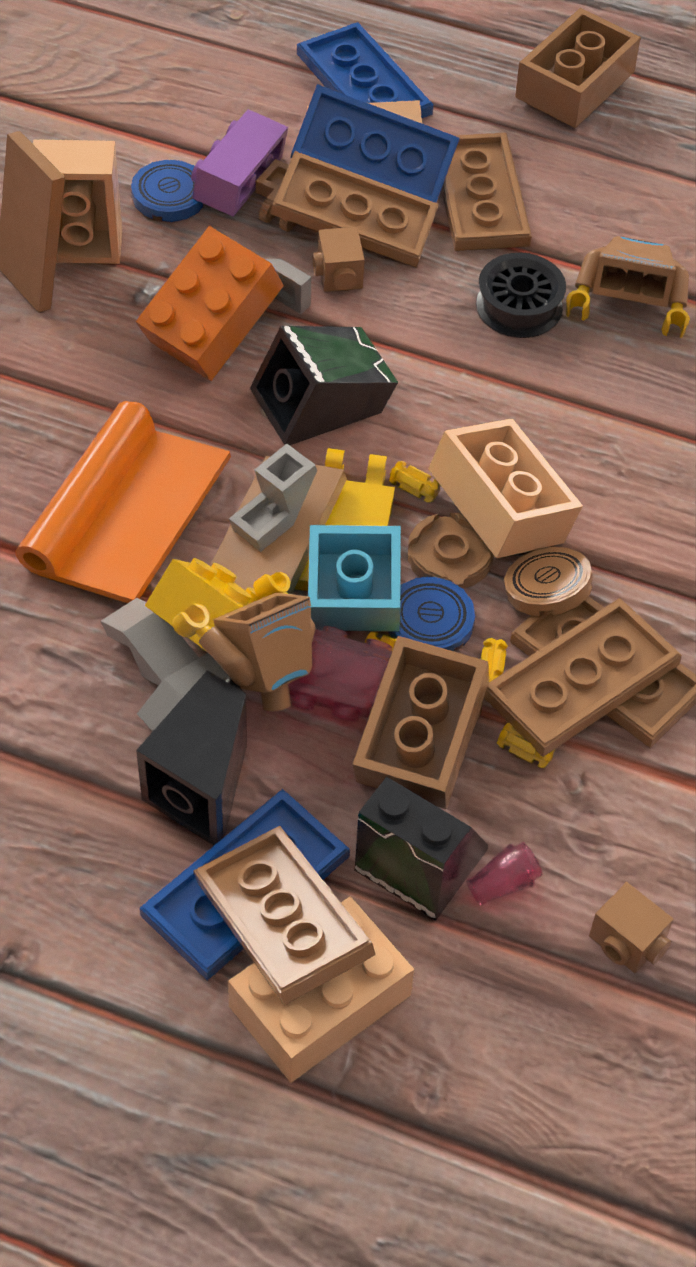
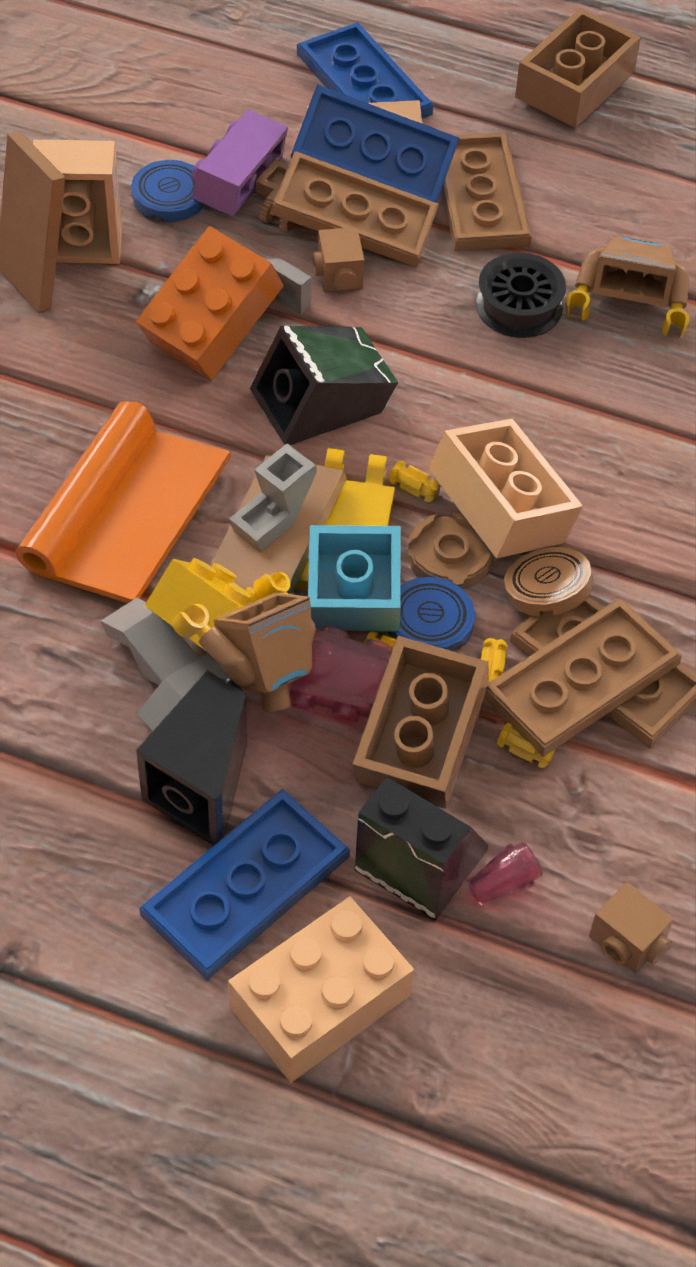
(284, 914): tile -> none

